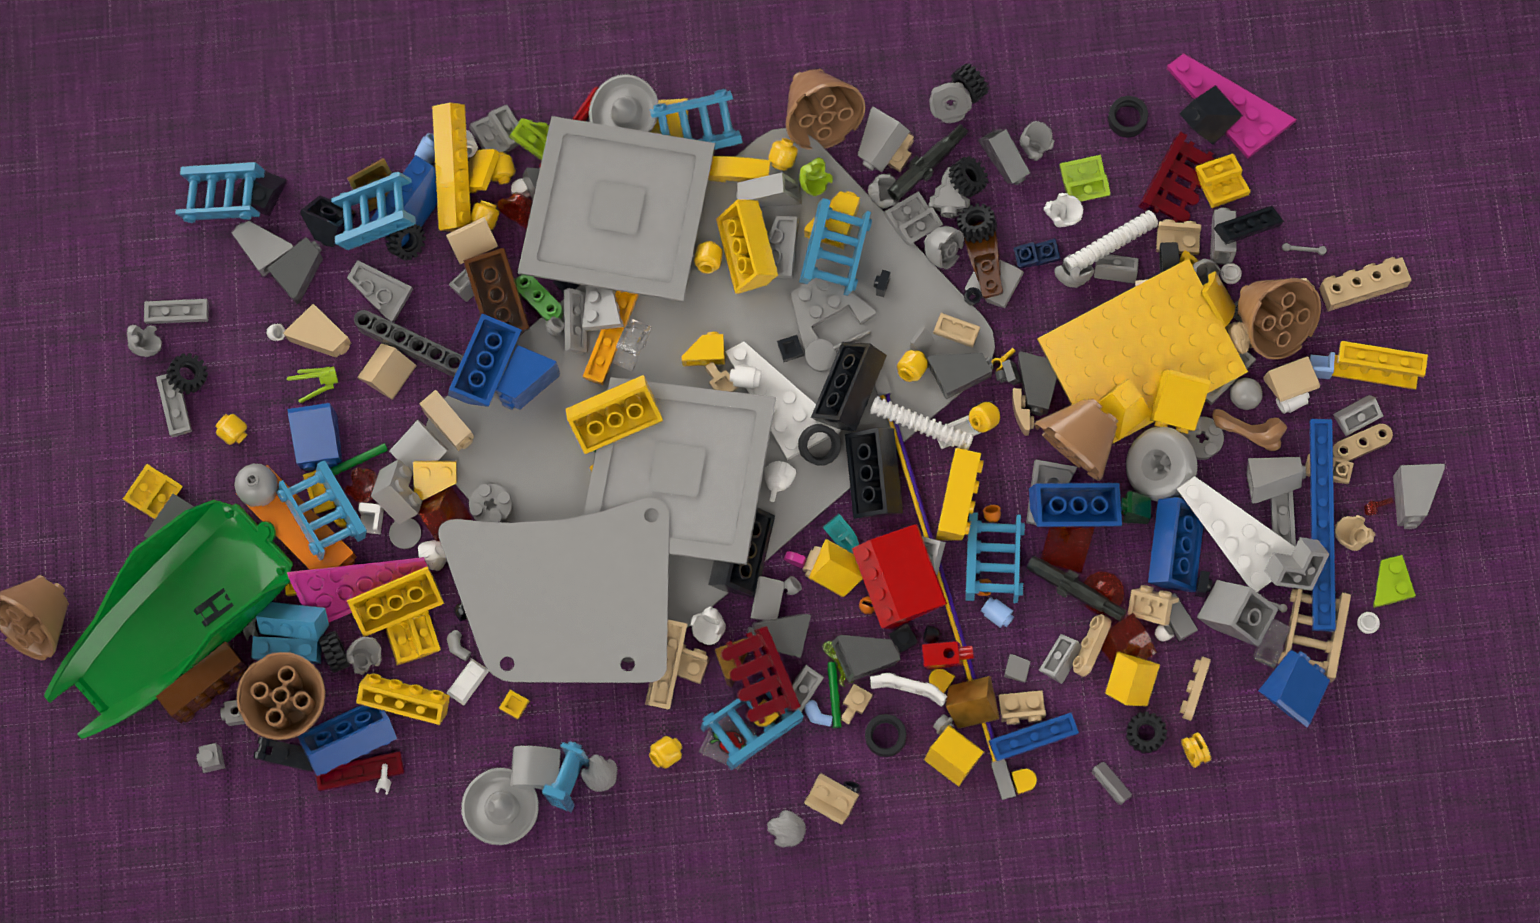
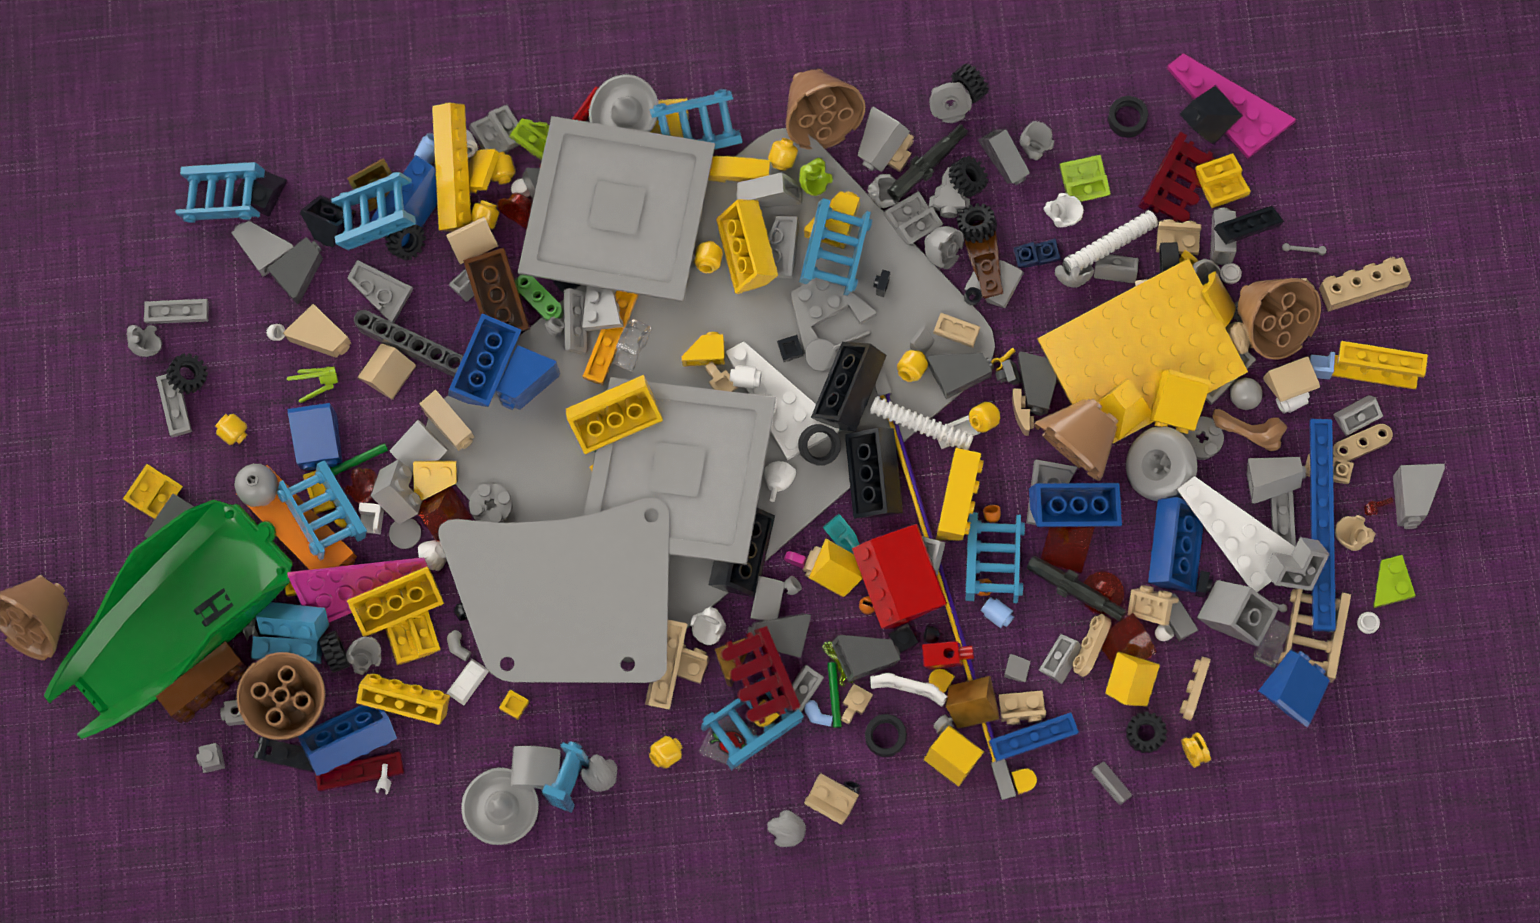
(1136, 508): dark green slope -> none

